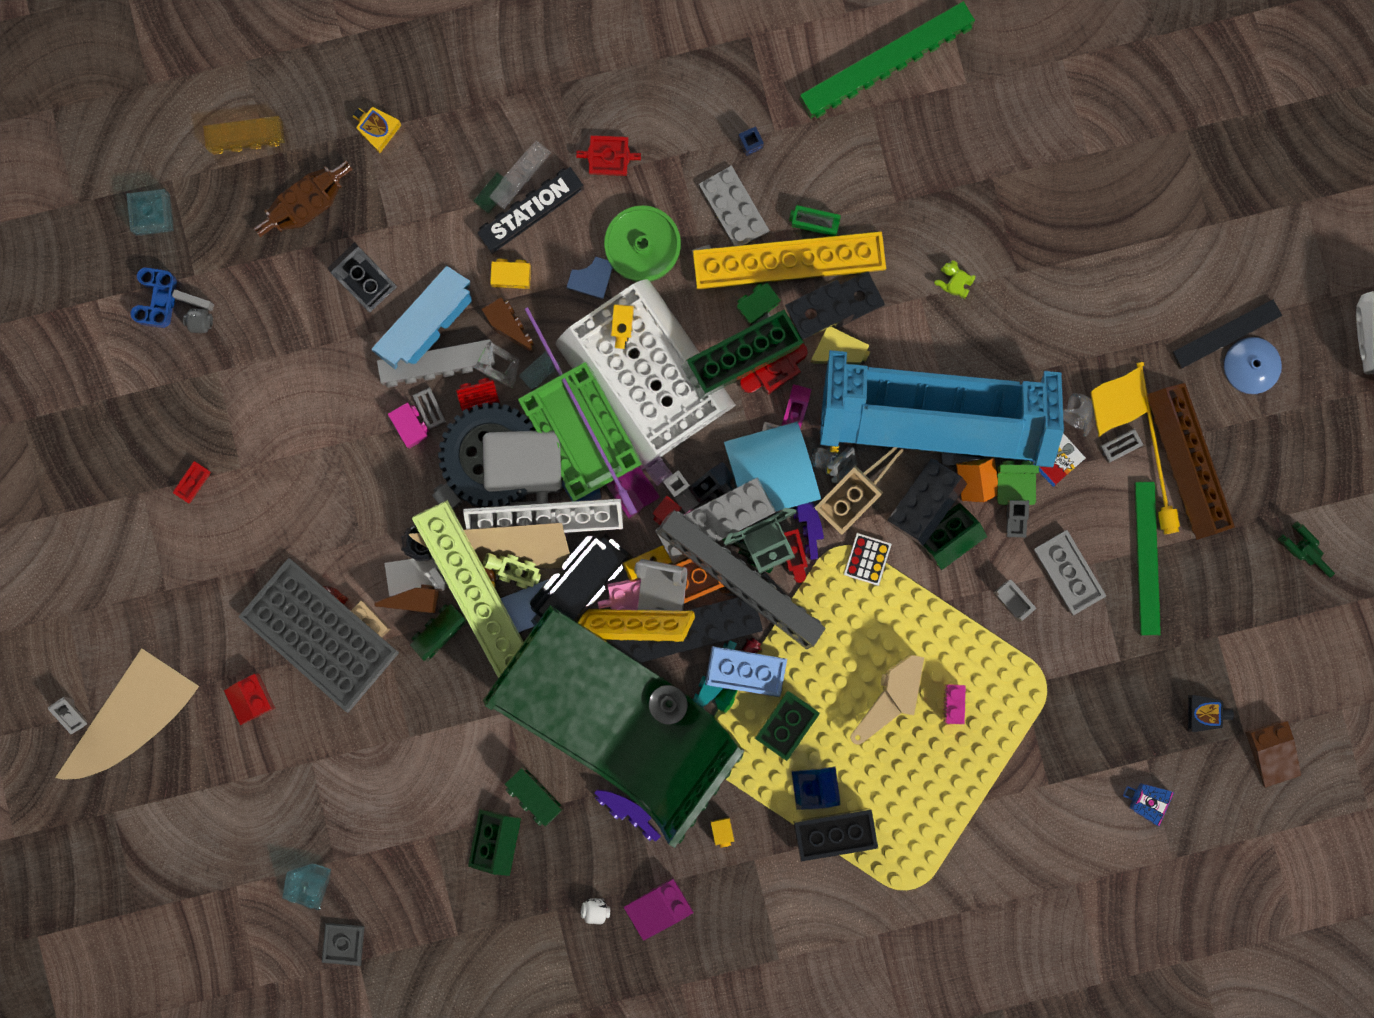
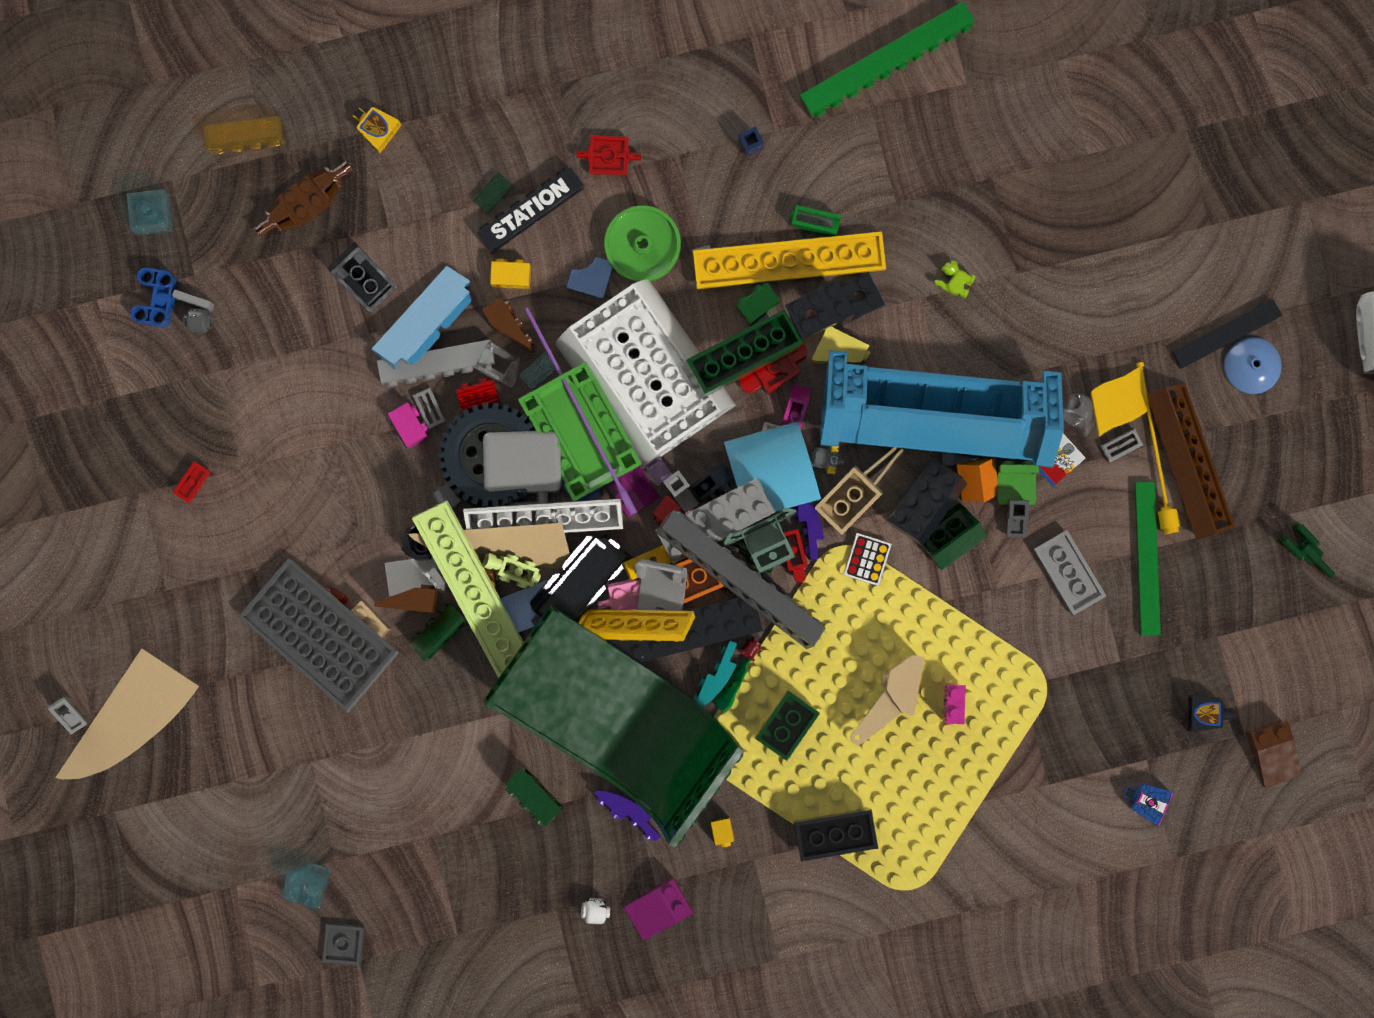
(249, 698): red slope -> none
(494, 842): dark green slope -> none
(520, 174): clear slope -> none
(625, 315): yellow torso -> none
(659, 708): dark grey dish -> none
(733, 207): light grey plate -> none
(745, 671): light blue tile -> none
(816, 788): clear blue slope -> none
(842, 461): light grey tile -> none
(1014, 600): light grey panel -> none

